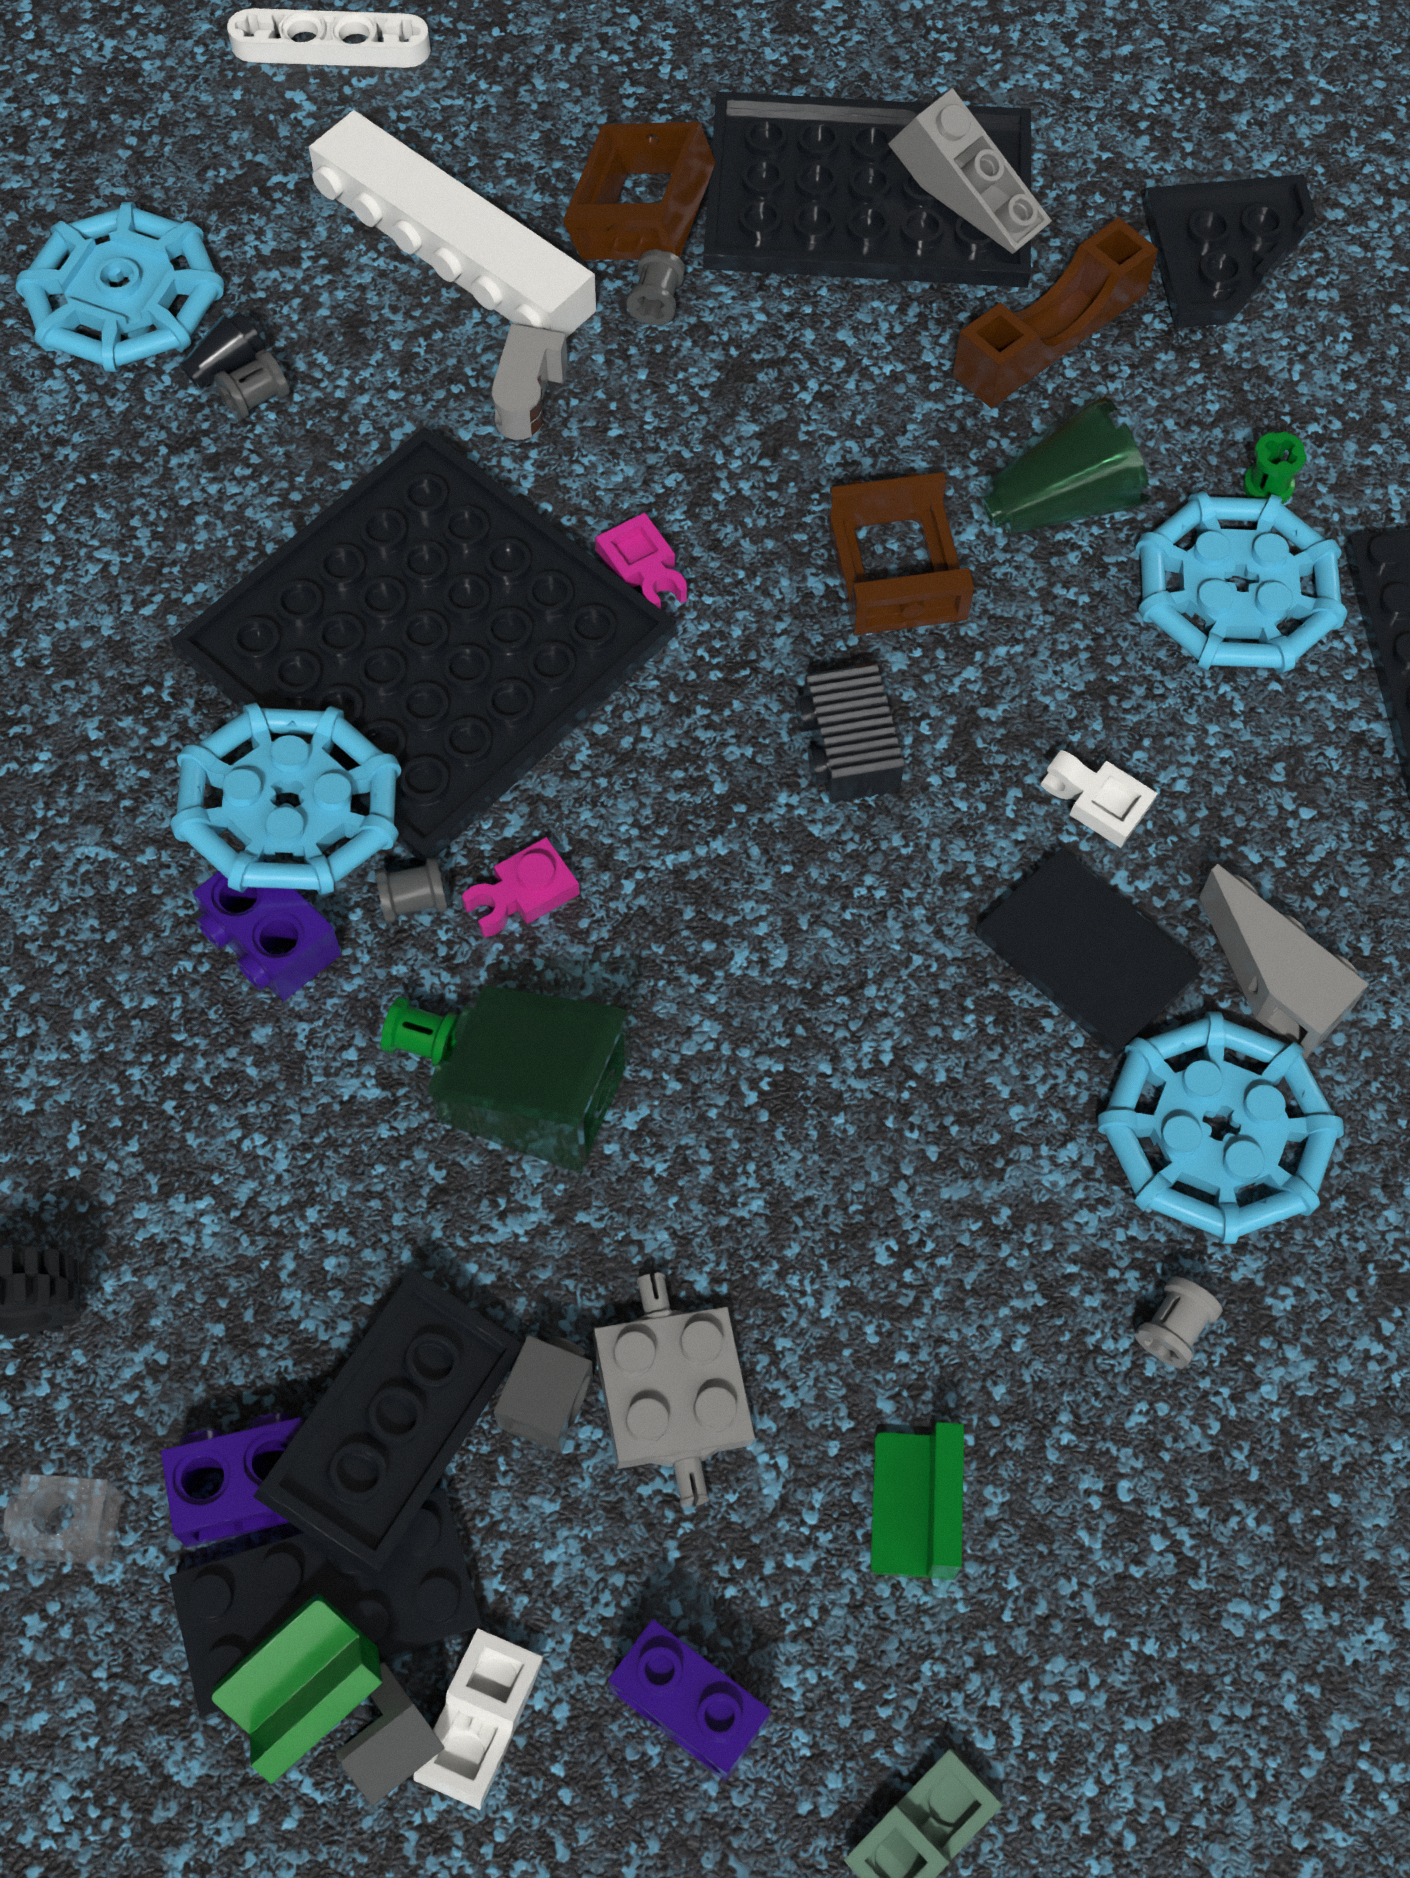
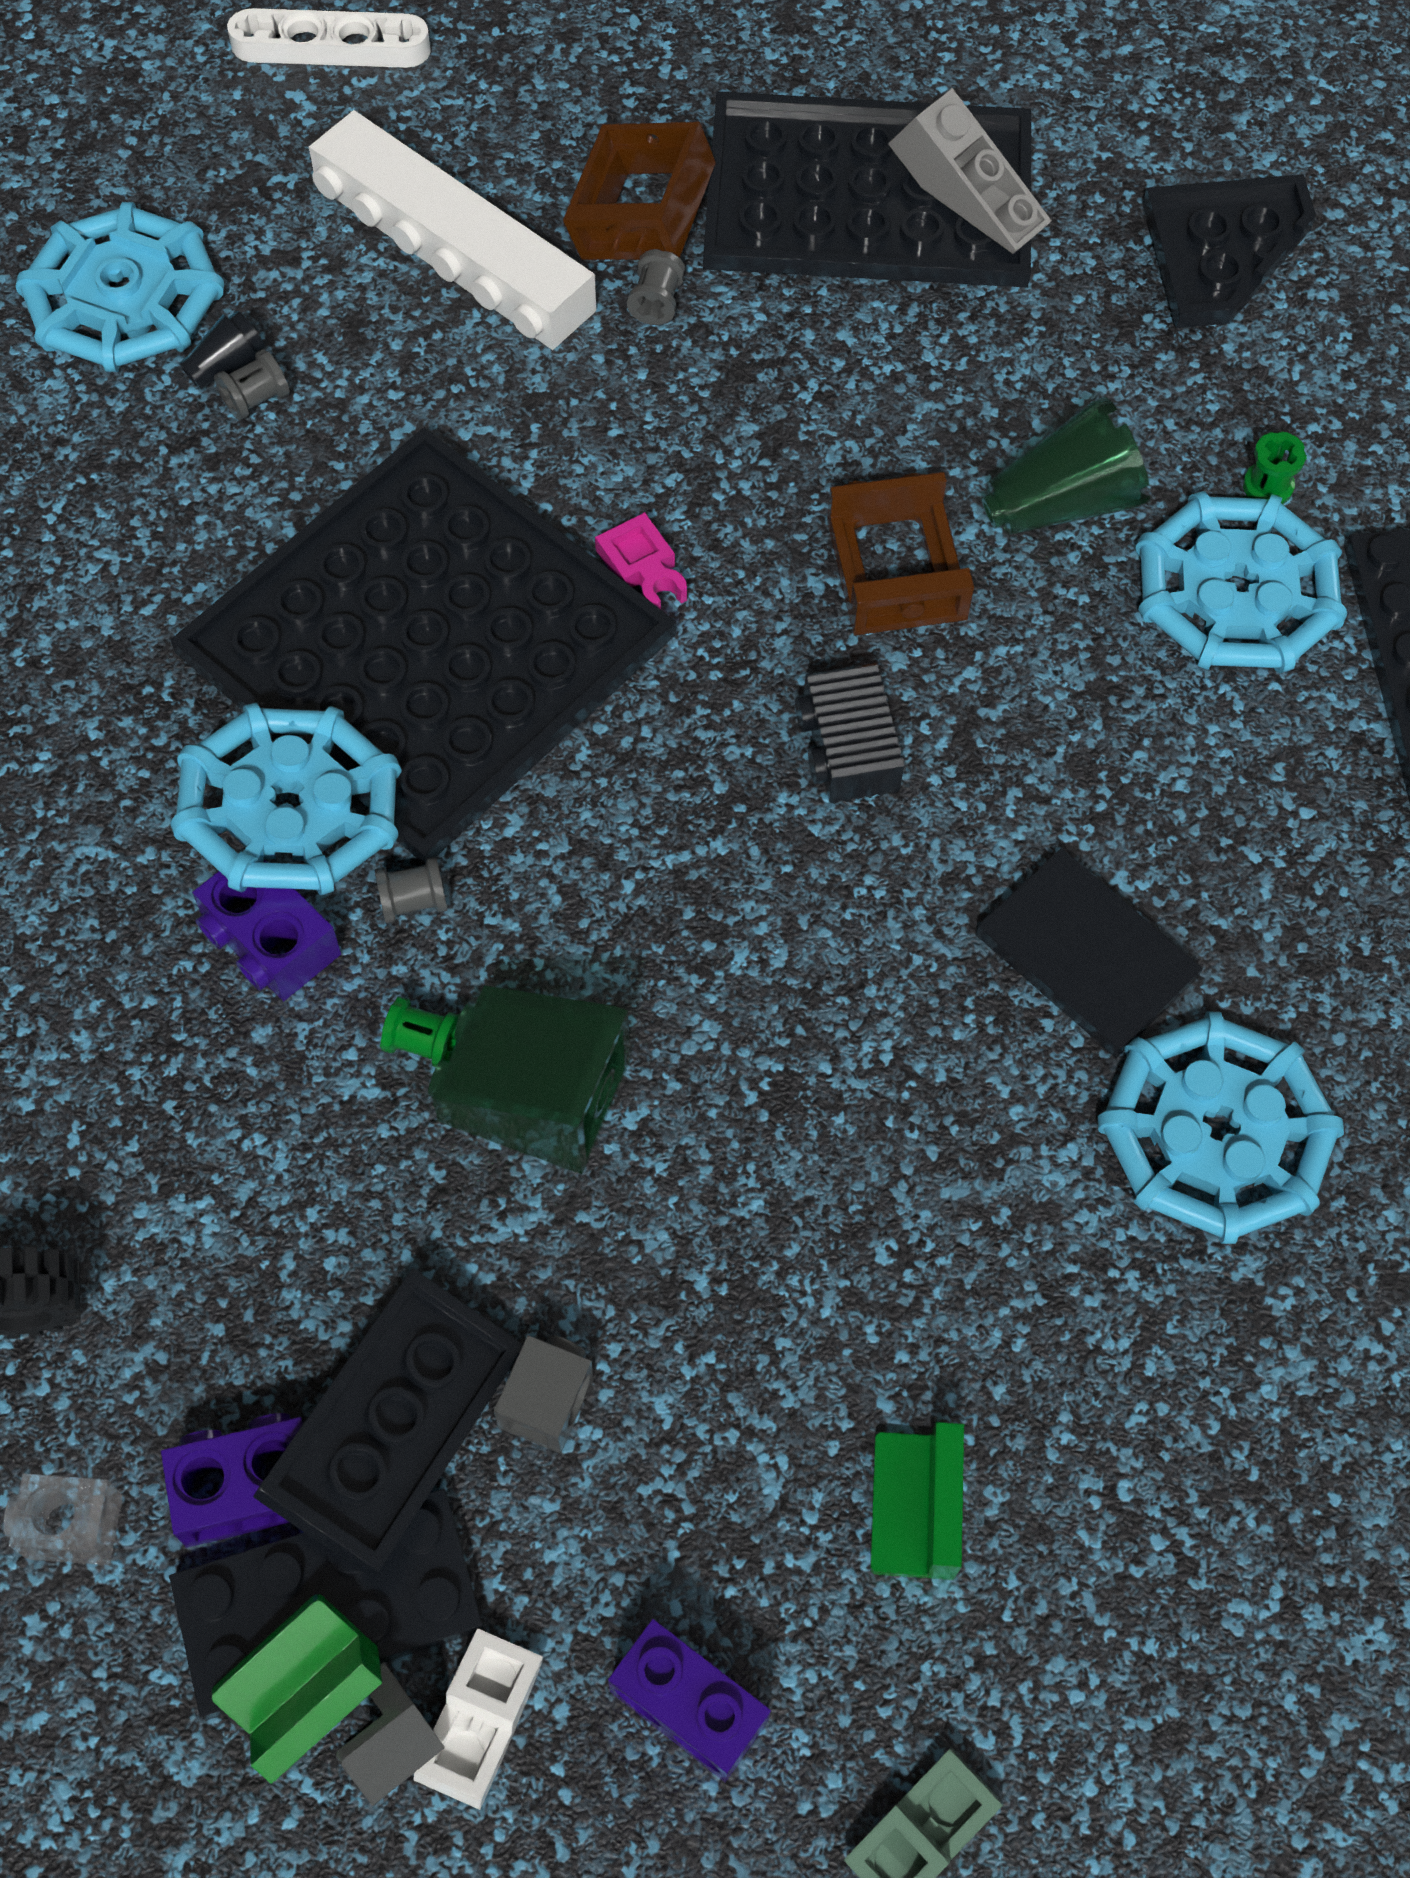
(526, 365): light grey leg -> none
(527, 883): dark pink plate -> none
(672, 1388): light grey plate -> none
(1010, 348): reddish brown arch -> none
(1105, 800): white plate -> none
(1178, 1322): light grey bush -> none
(1283, 972): light grey slope -> none

